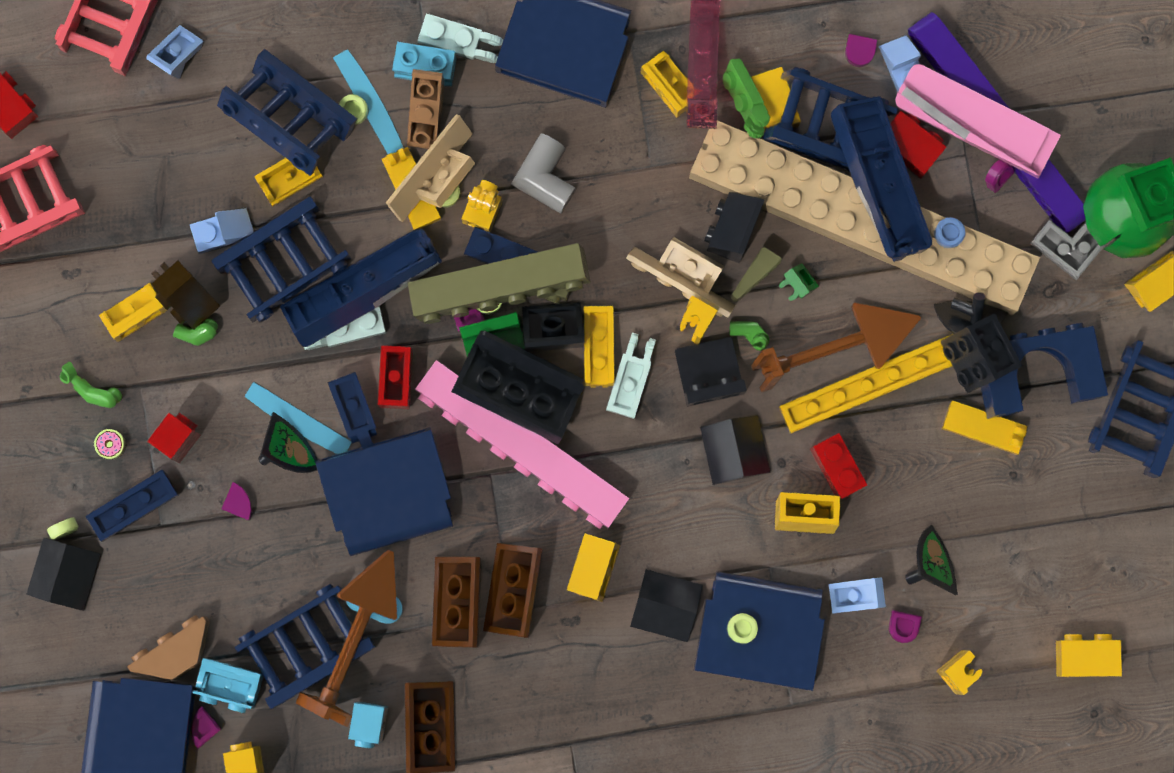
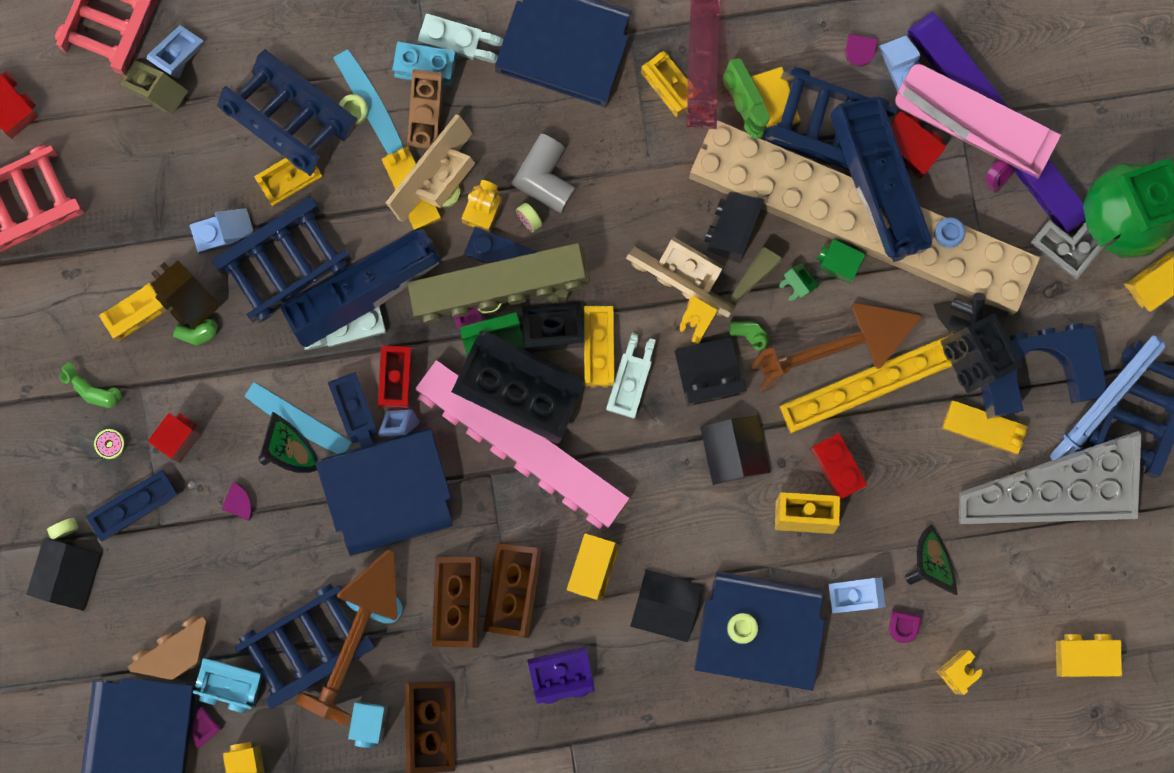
(154, 87): none -> olive slope
(398, 423): none -> medium blue slope
(529, 217): none -> yellowish green tile
(561, 675): none -> dark purple bracket
(840, 261): none -> green brick
(1076, 487): none -> light grey wing
(1110, 398): none -> medium blue axle

